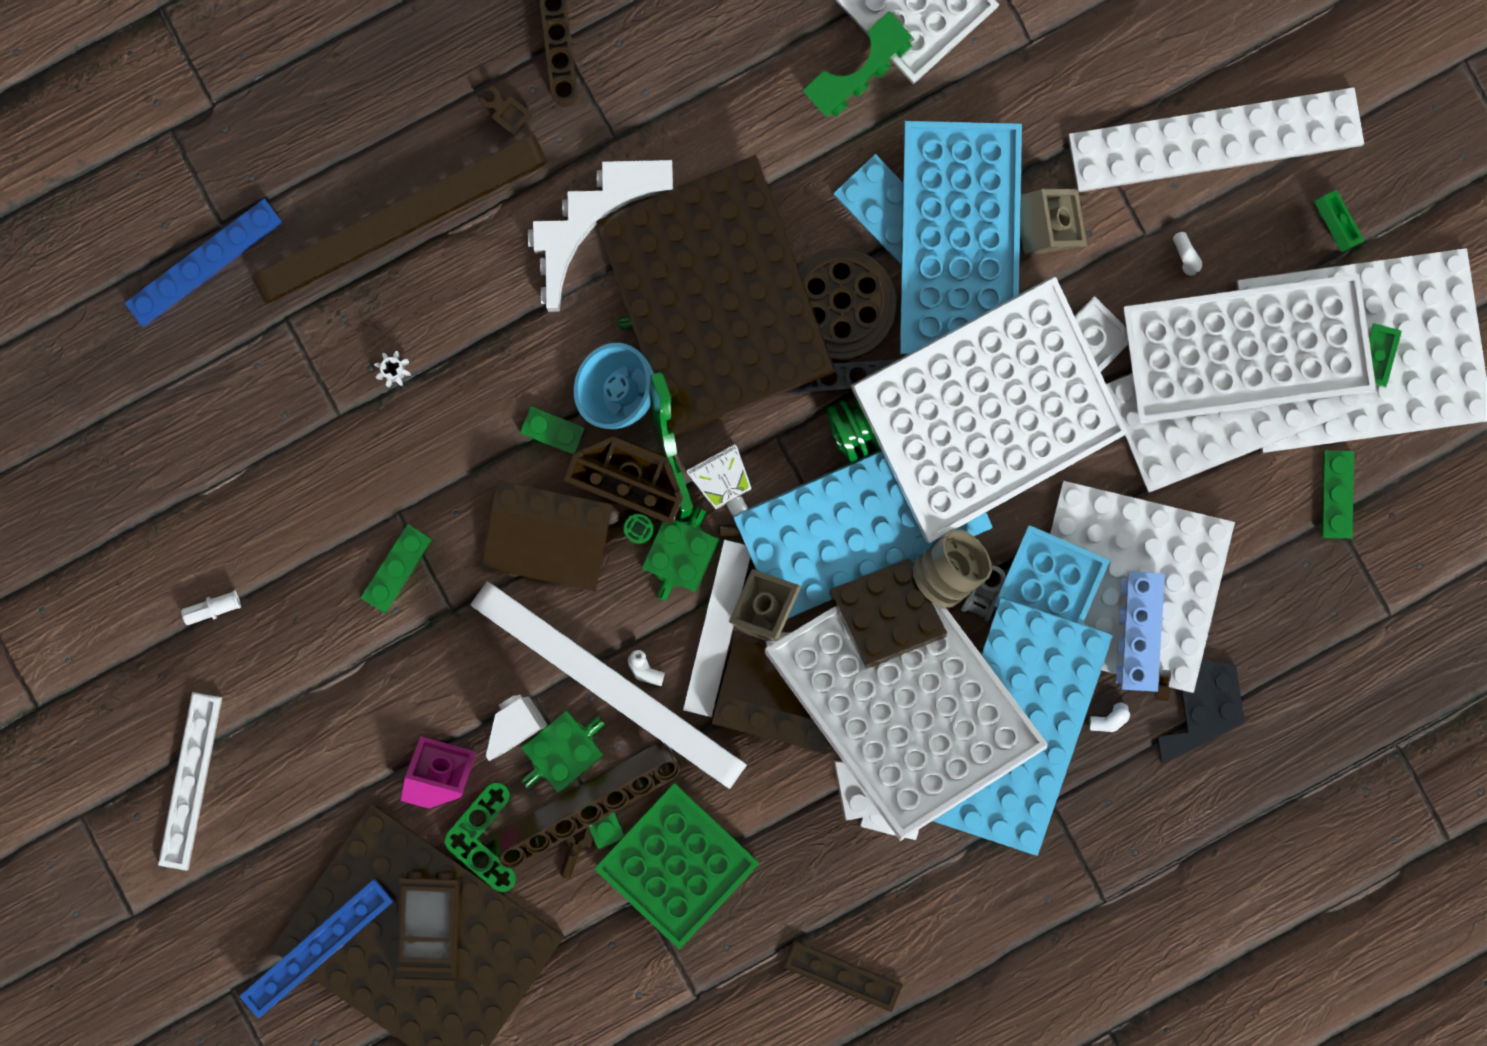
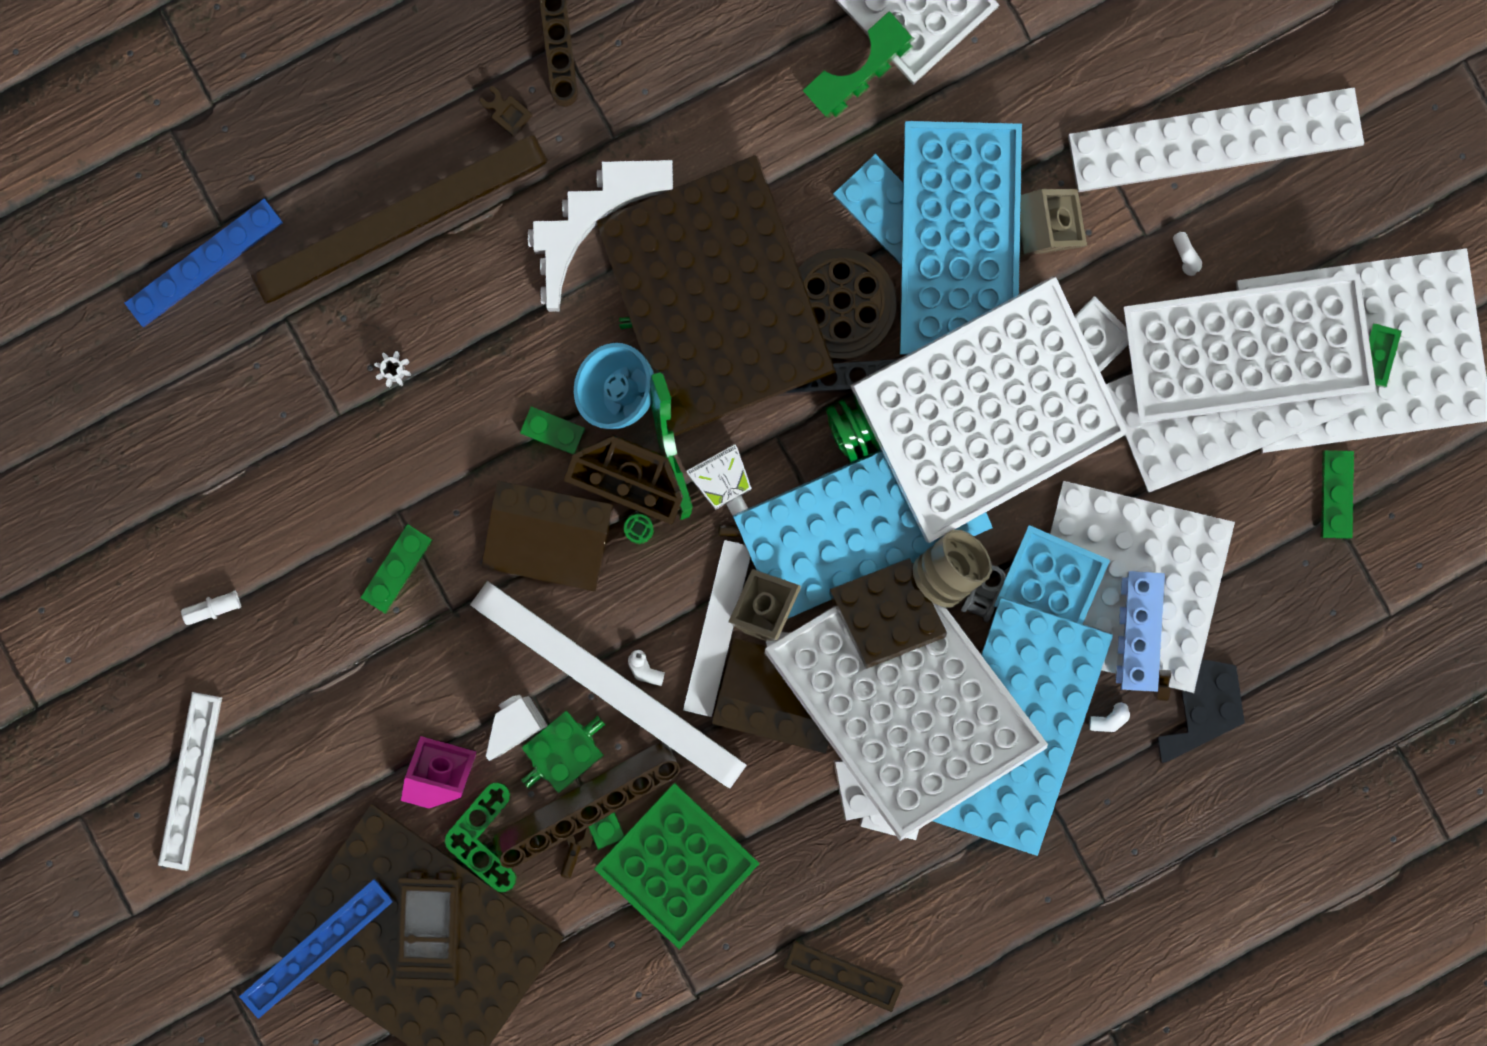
(680, 554): green plate -> none
(1339, 221): green plate -> none

